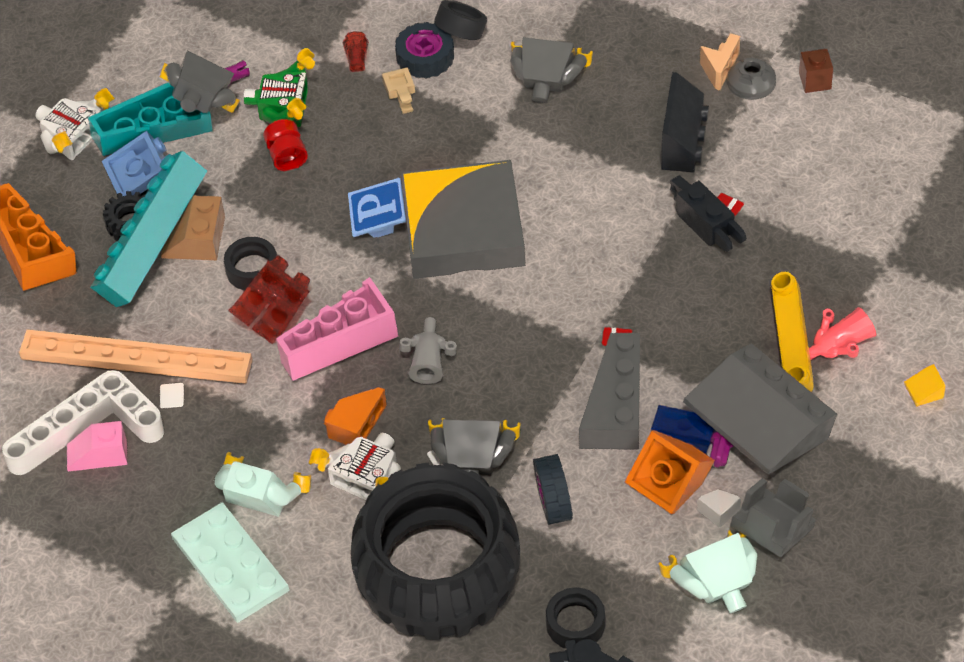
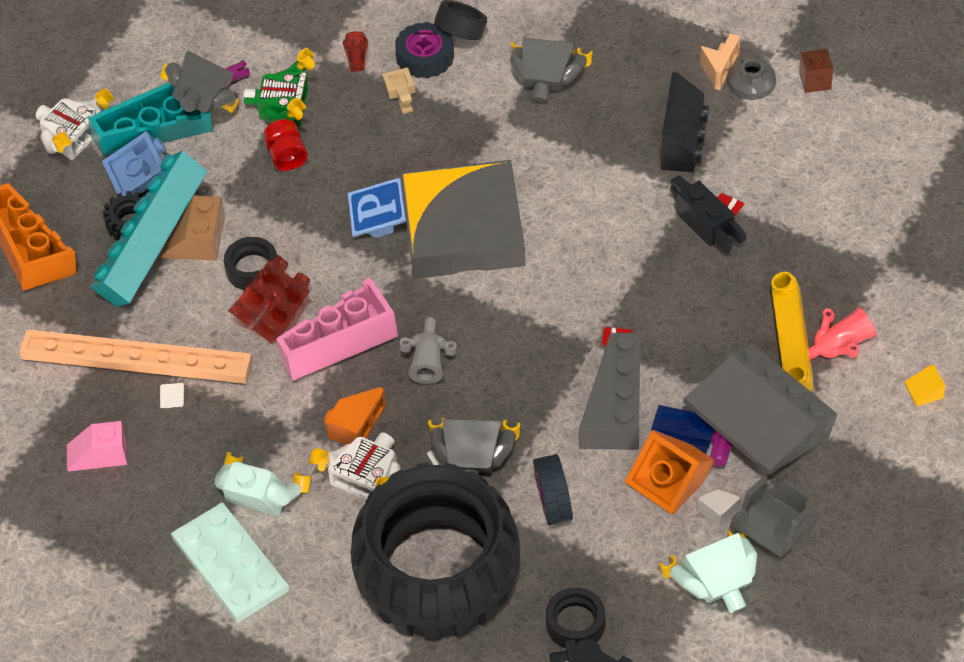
(88, 406): white beam -> none

